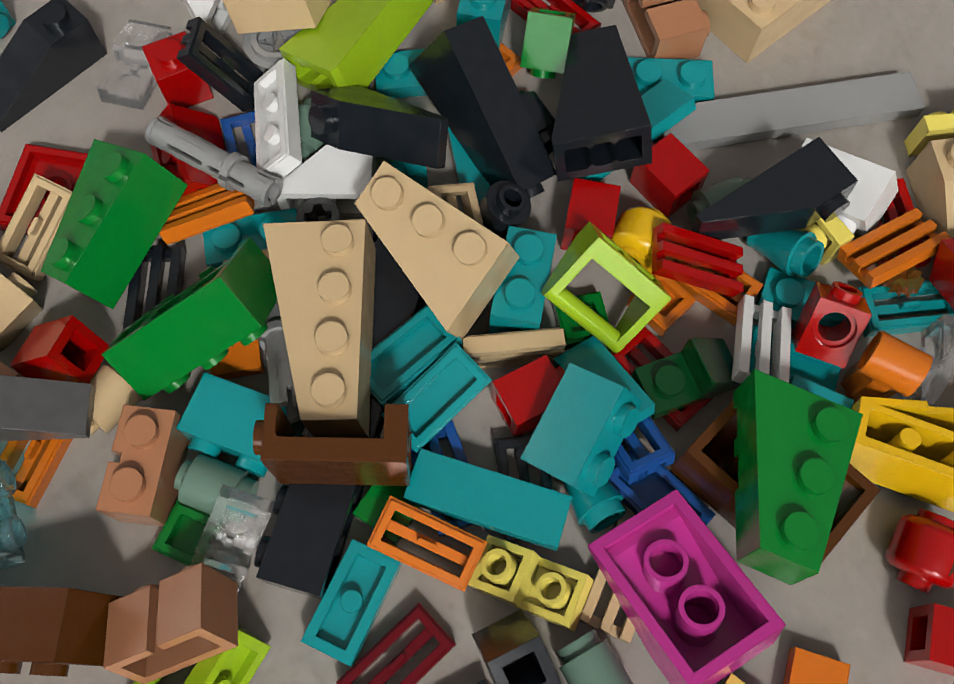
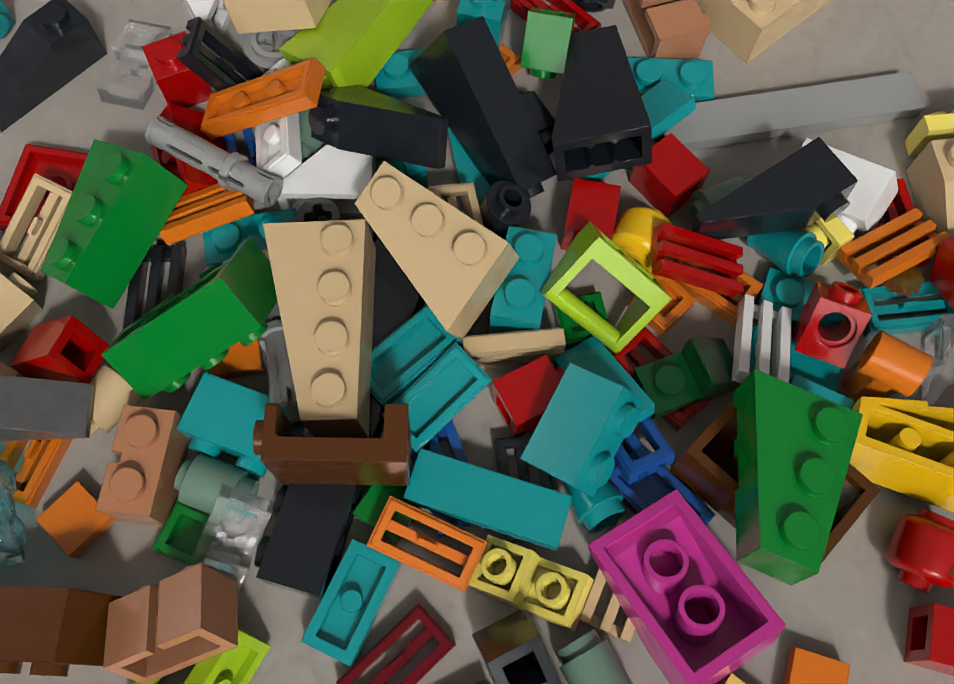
(74, 520): none -> orange tile
(263, 99): none -> orange tile

